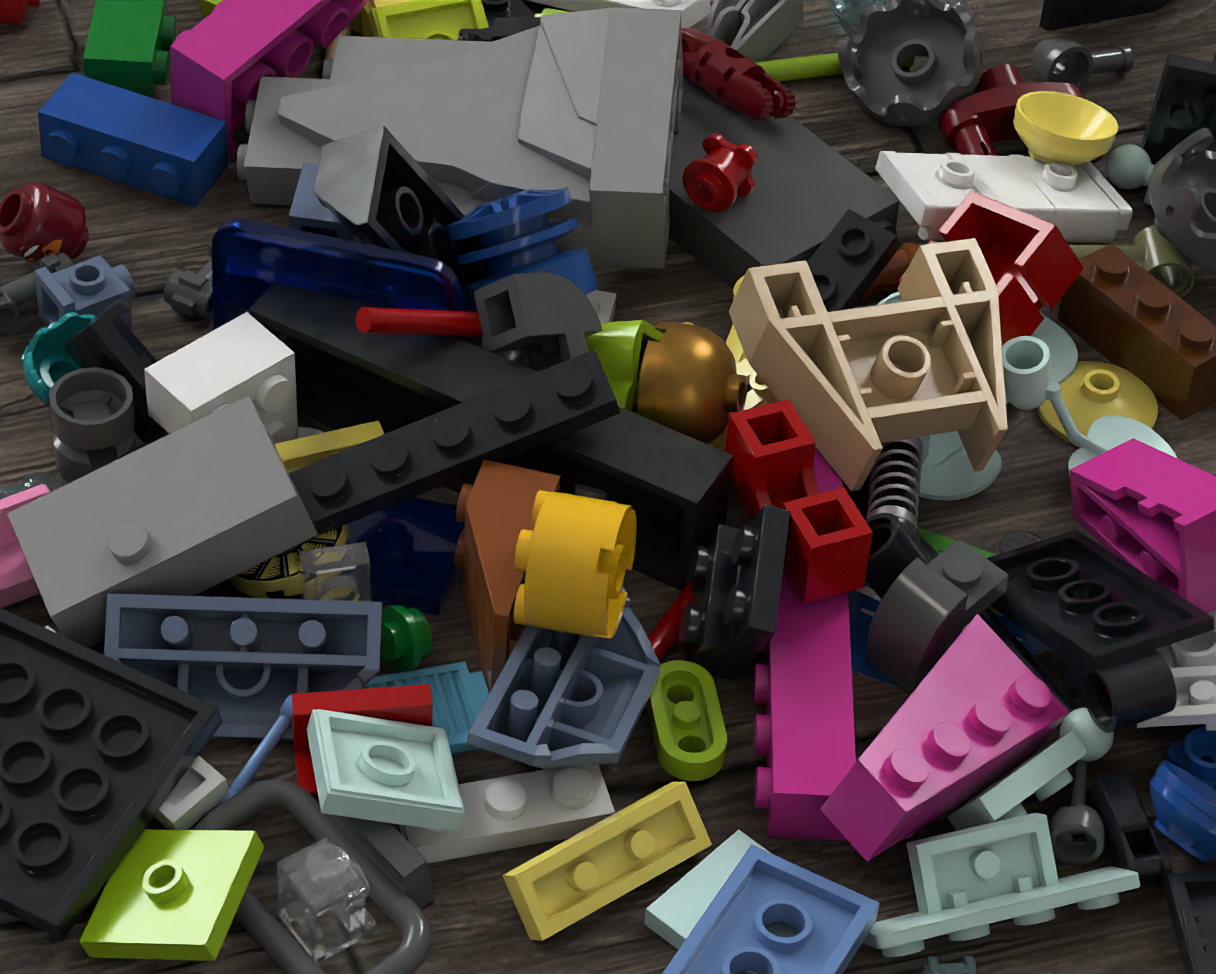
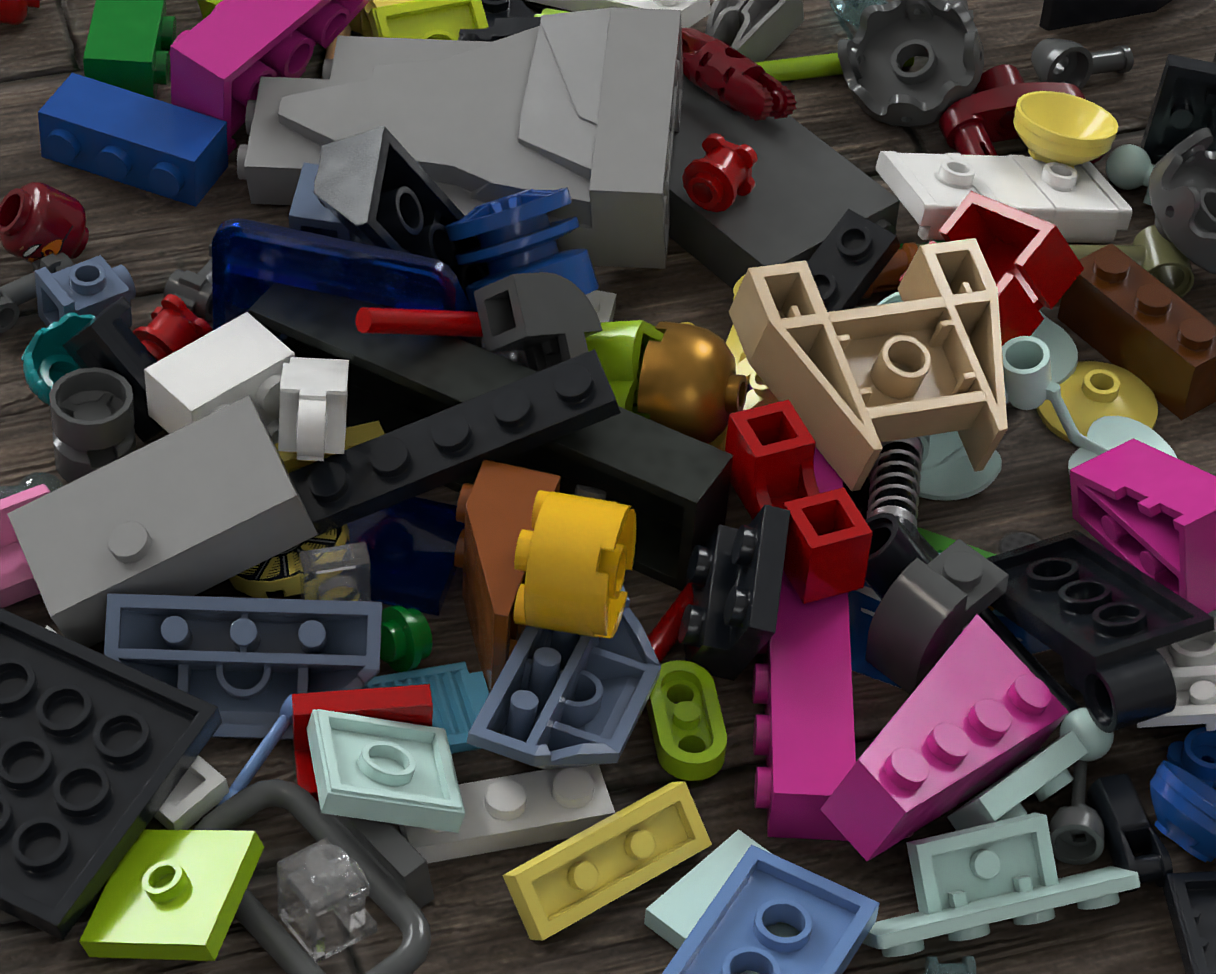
(171, 328): none -> red brick
(313, 407): none -> white piece

